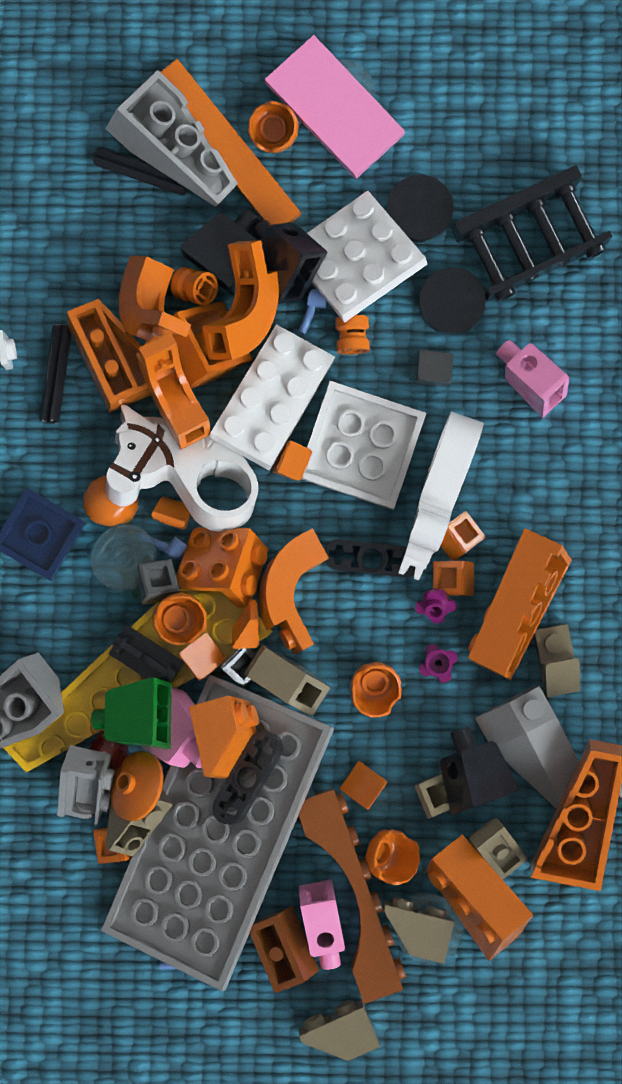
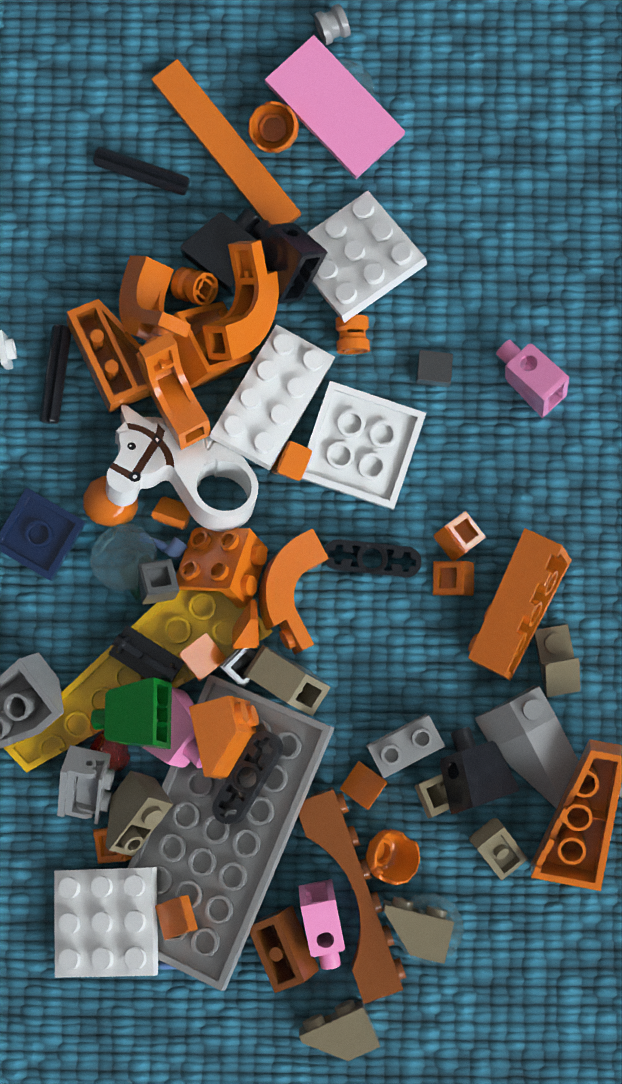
(106, 922): none -> white plate
(137, 786): orange dish -> none
(166, 136): light grey wedge -> none
(176, 917): none -> orange slope
(179, 619): orange hair -> none
(316, 300): medium blue hand -> none
(332, 24): none -> light grey wheel
(375, 689): orange hair -> none
(405, 745): none -> light grey hinge
(421, 207): black tile -> none
(435, 605): magenta plate -> none
(441, 490): white animal -> none
(447, 659): magenta plate -> none
(452, 301): black tile -> none
(478, 897): orange wedge -> none
(533, 201): black fence -> none

